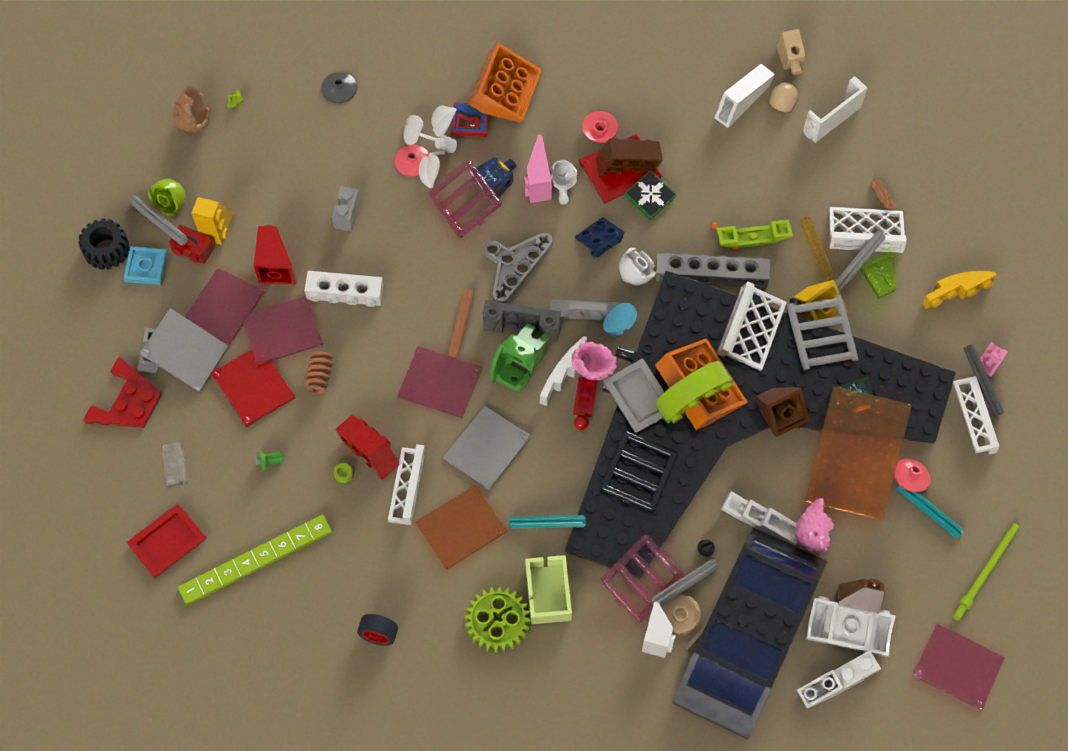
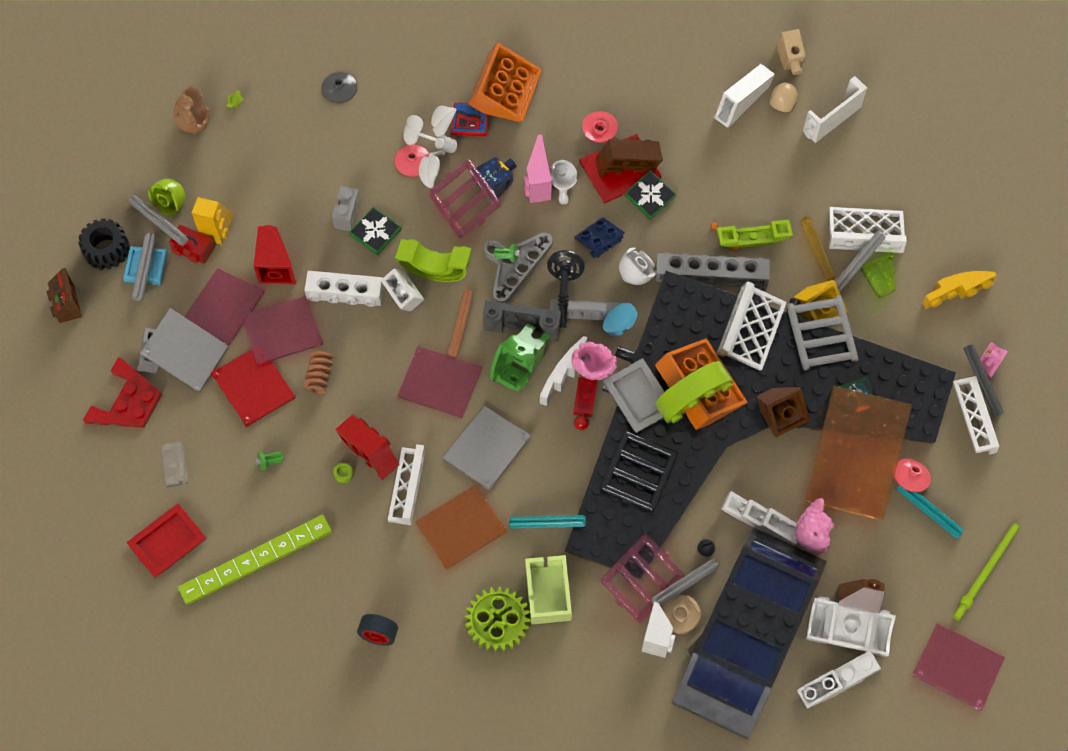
(63, 297): none -> reddish brown slope
(143, 267): none -> light grey axle
(375, 231): none -> tile
(402, 290): none -> white brick
(432, 264): none -> lime brick
(508, 253): none -> bright green piece
(562, 274): none -> black dish
(882, 194): nougat axle -> none

